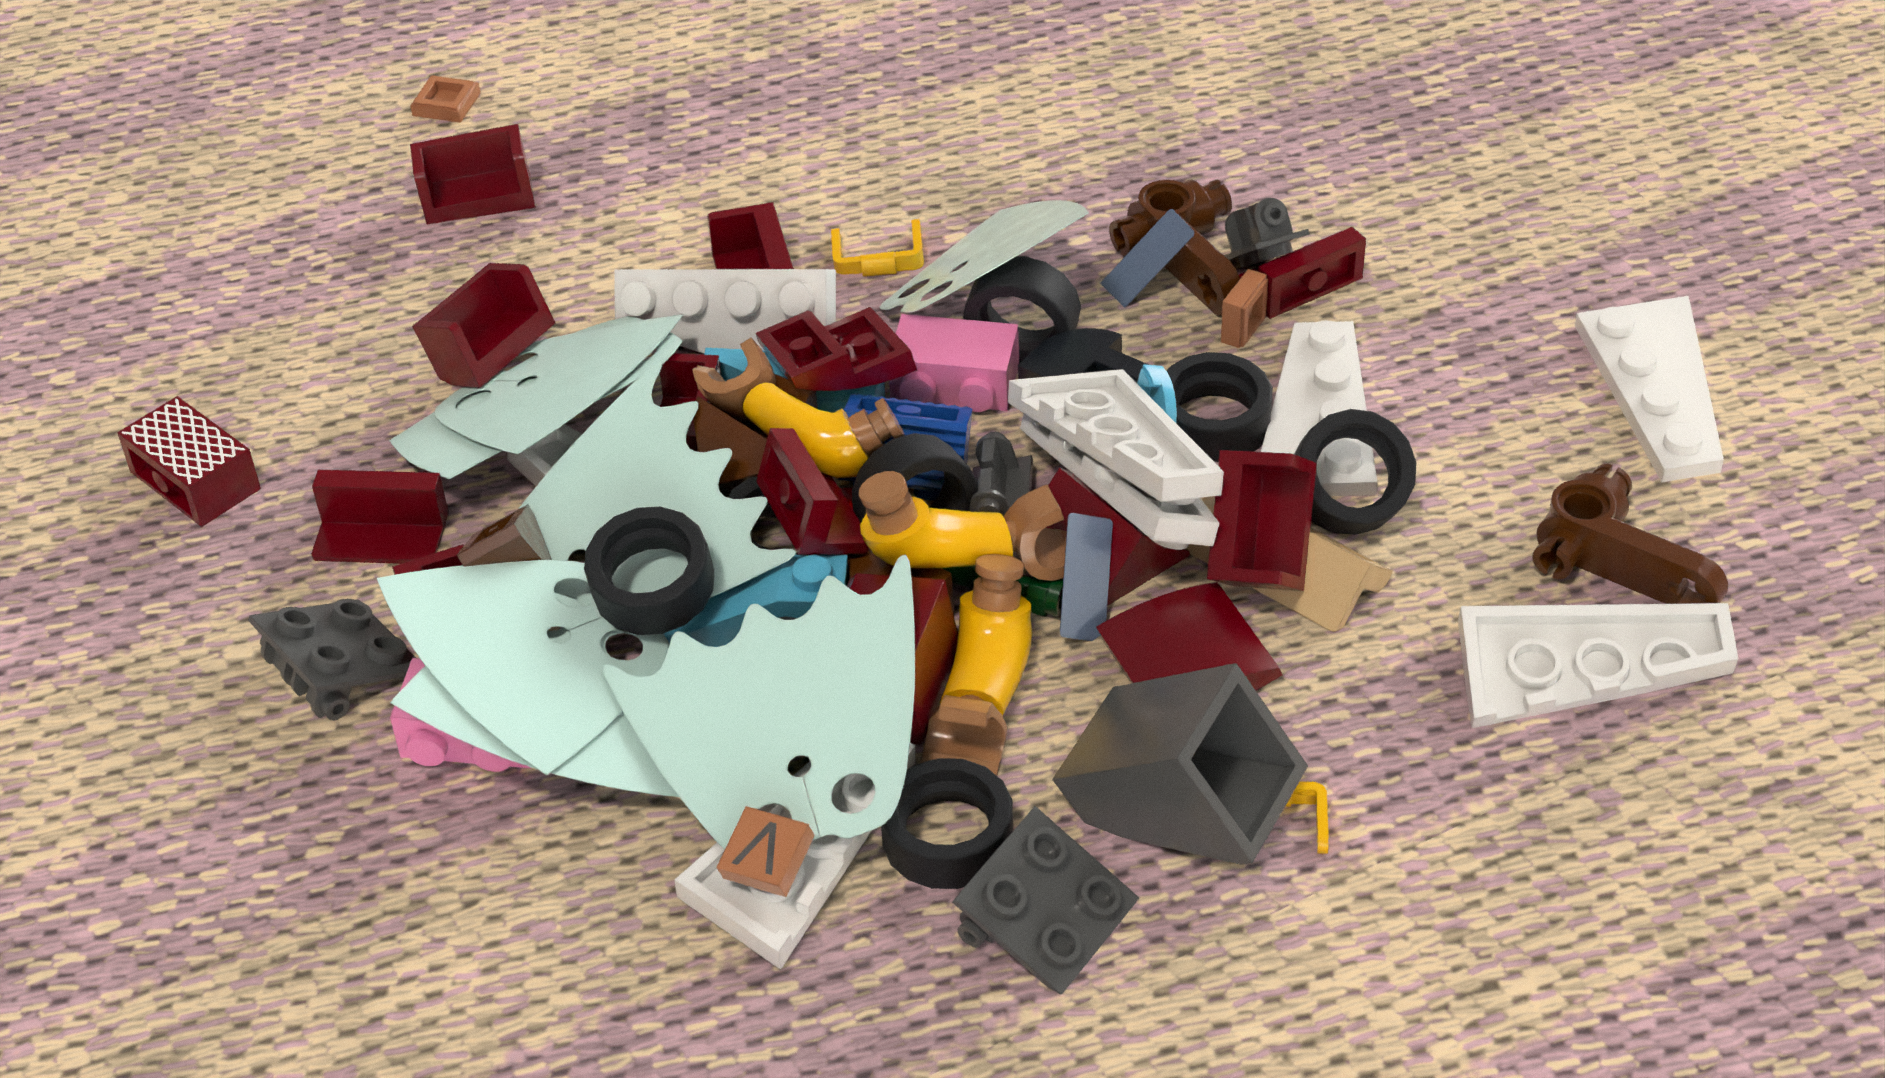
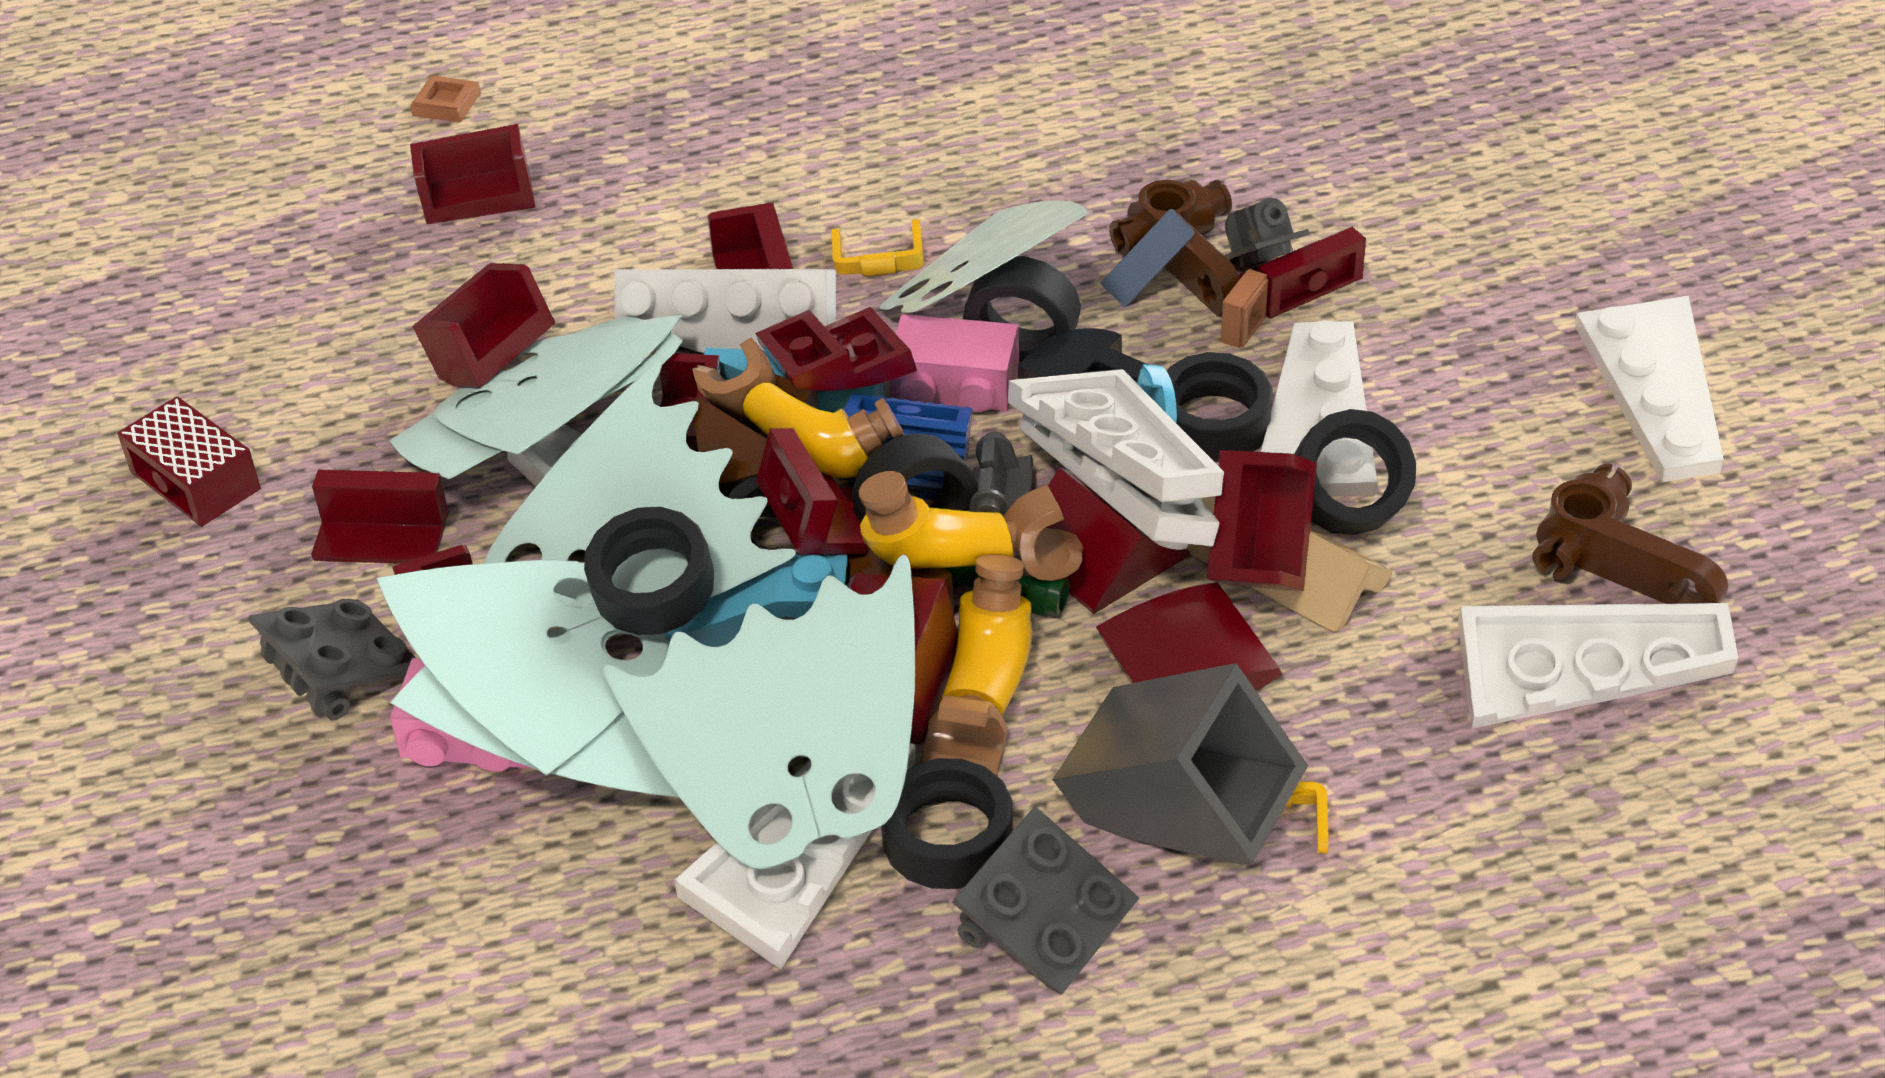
(506, 540): reddish brown slope -> none
(765, 851): nougat tile -> none
(1085, 576): sand blue sticker -> none

